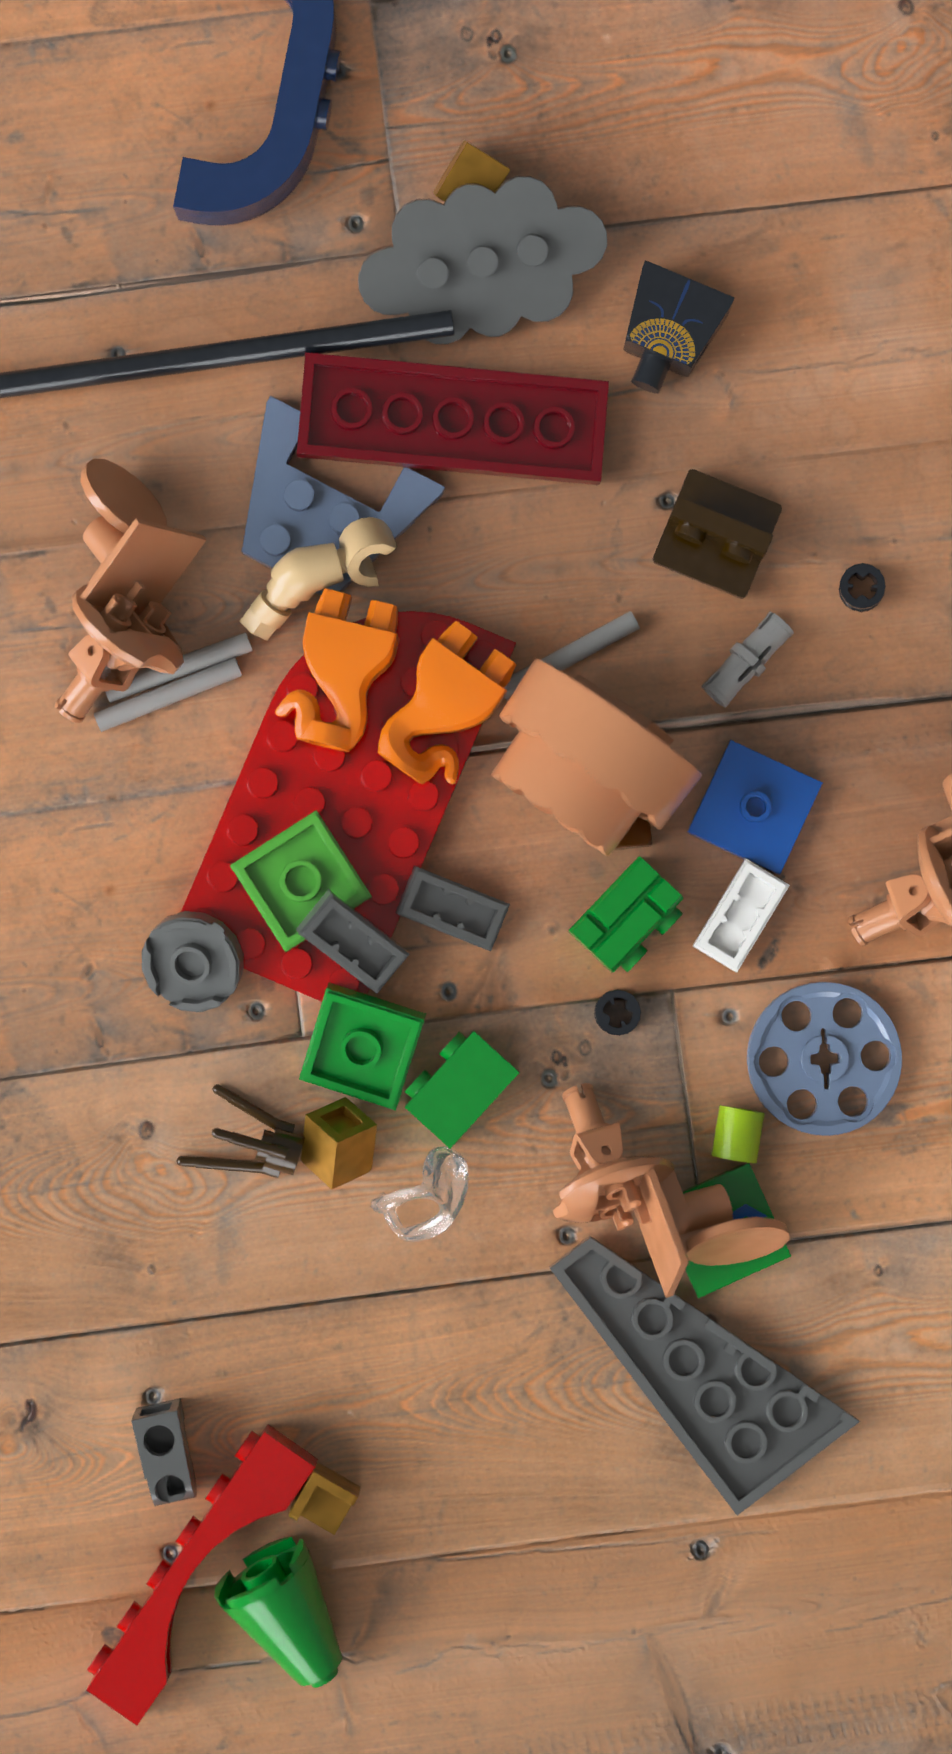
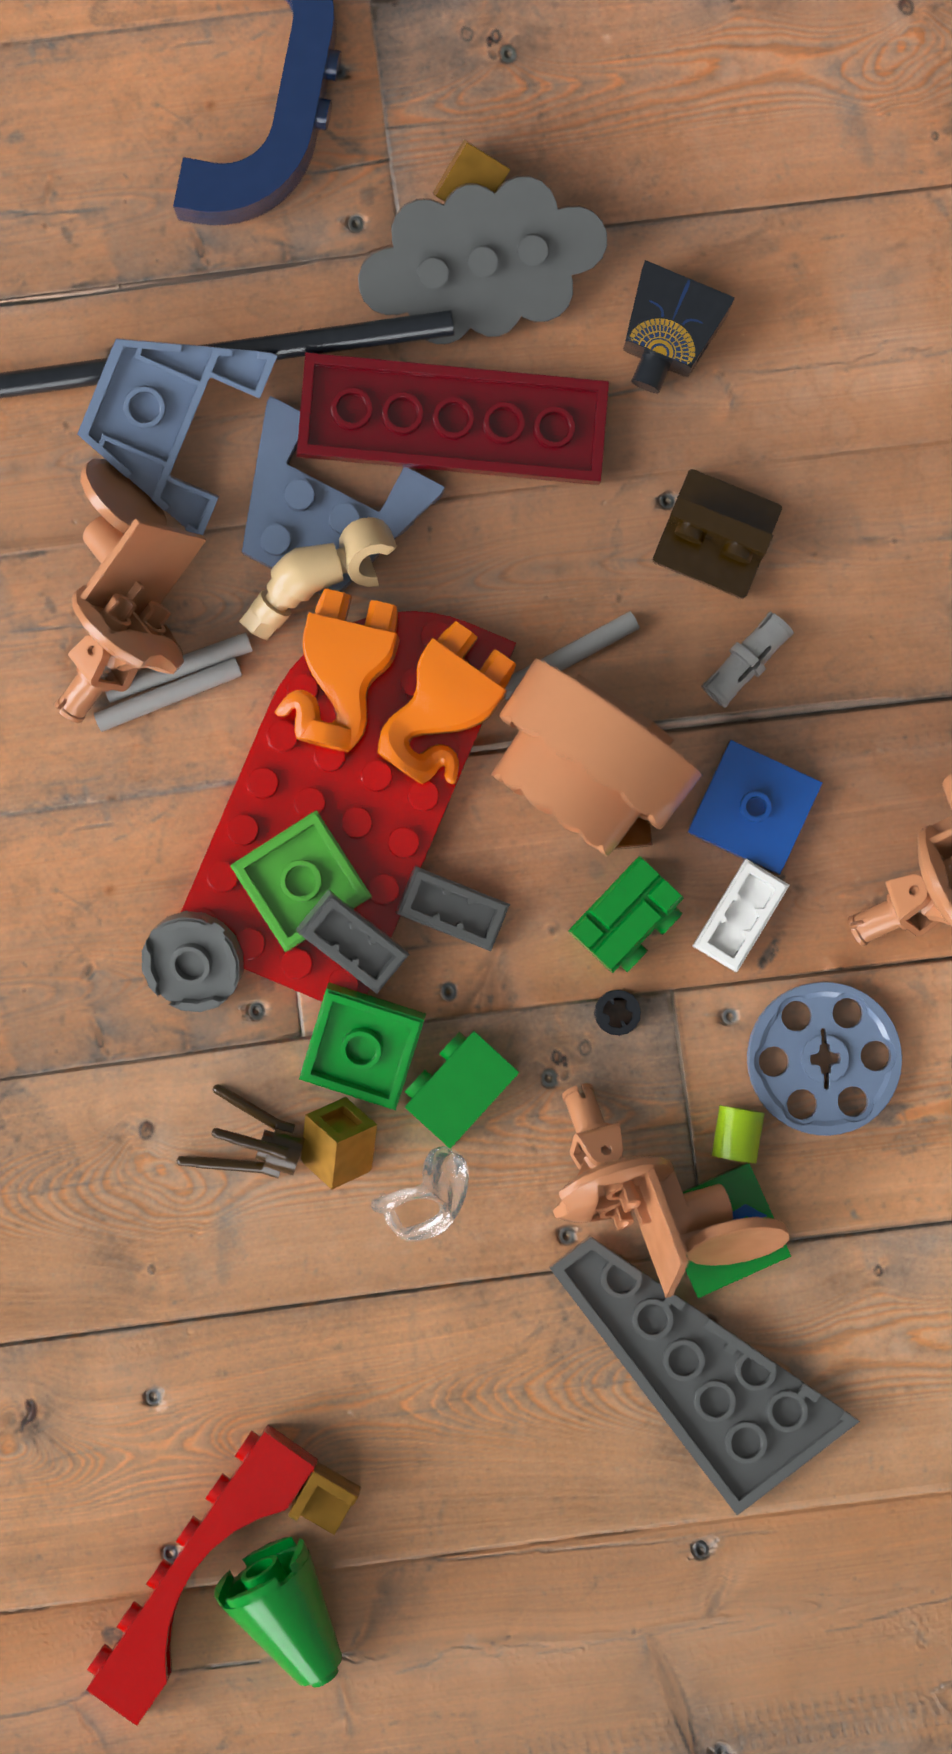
(147, 409): none -> sand blue wing
(164, 1451): dark grey leg -> none
(862, 603): black bush -> none

